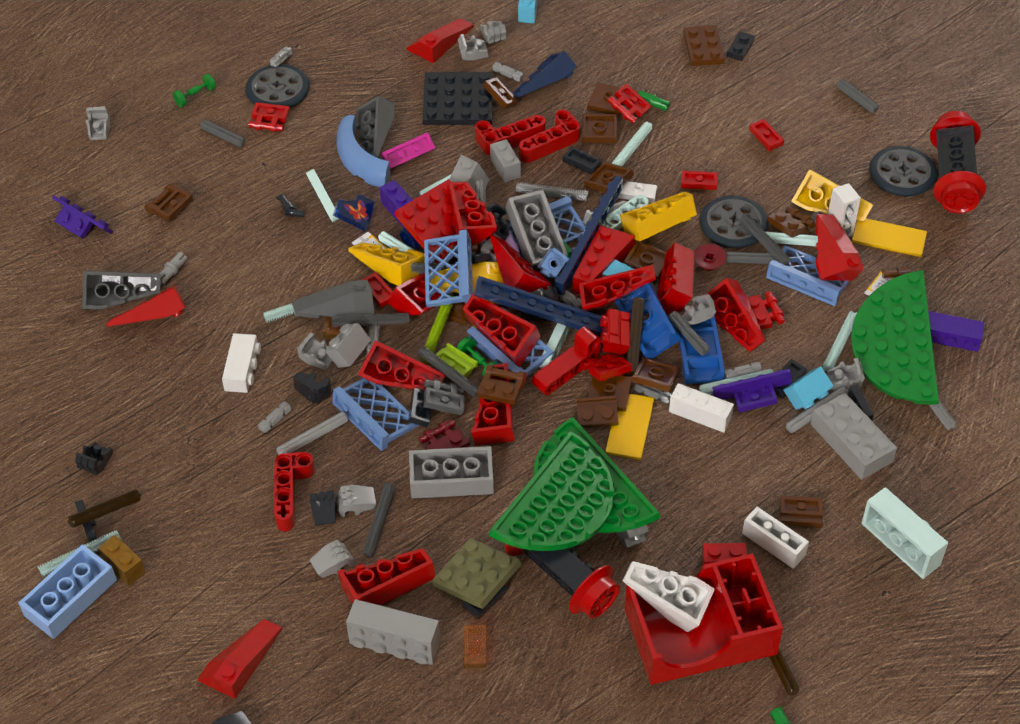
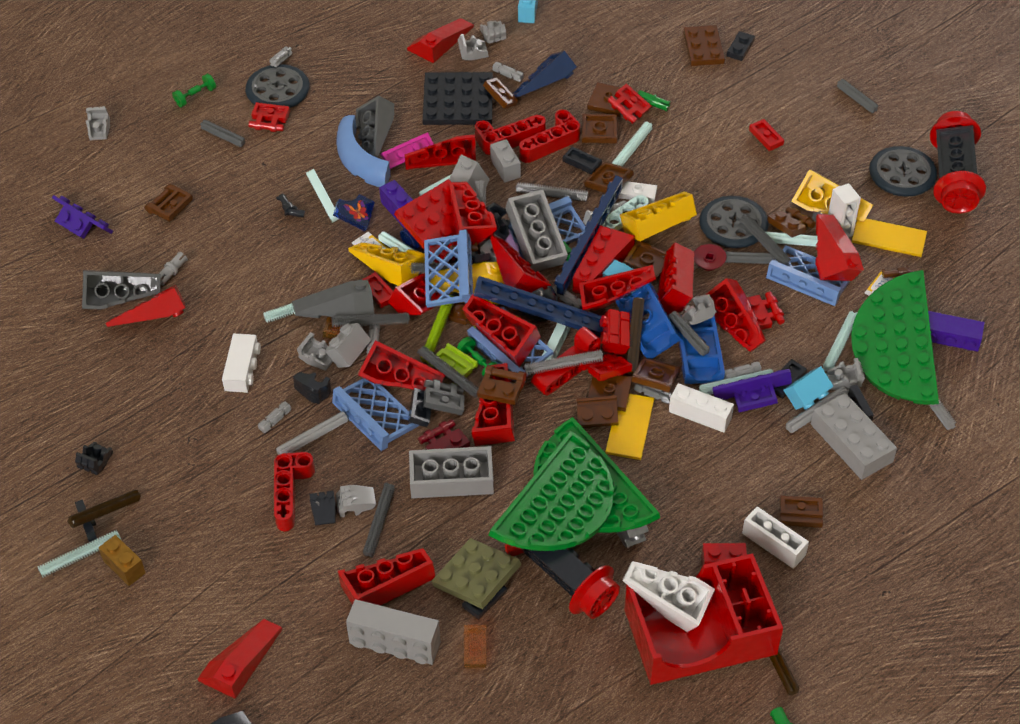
(67, 591): light blue brick -> none
(331, 559): light grey hand -> none
(442, 153): none -> red wedge
(545, 264): medium blue brick -> none
(565, 361): none -> light grey axle
(699, 180): red plate -> none
(904, 533): light aqua brick -> none

